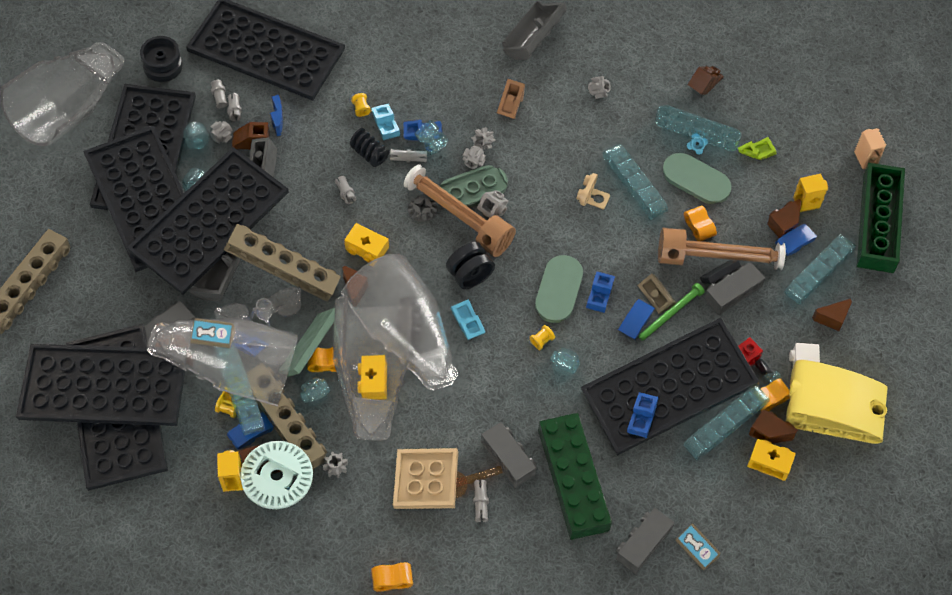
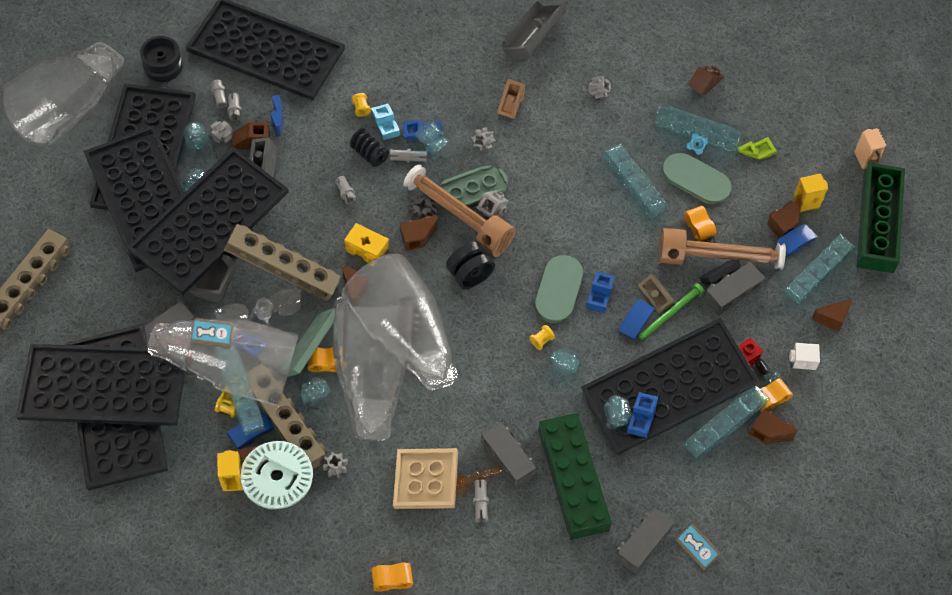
(377, 367): yellow brick -> none
(418, 232): none -> reddish brown slope
(467, 319): medium azure slope -> none
(474, 157): light grey gear -> none
(584, 195): tan bracket -> none
(617, 411): none -> clear light blue head
(761, 461): yellow brick -> none
(836, 402): light yellow panel -> none

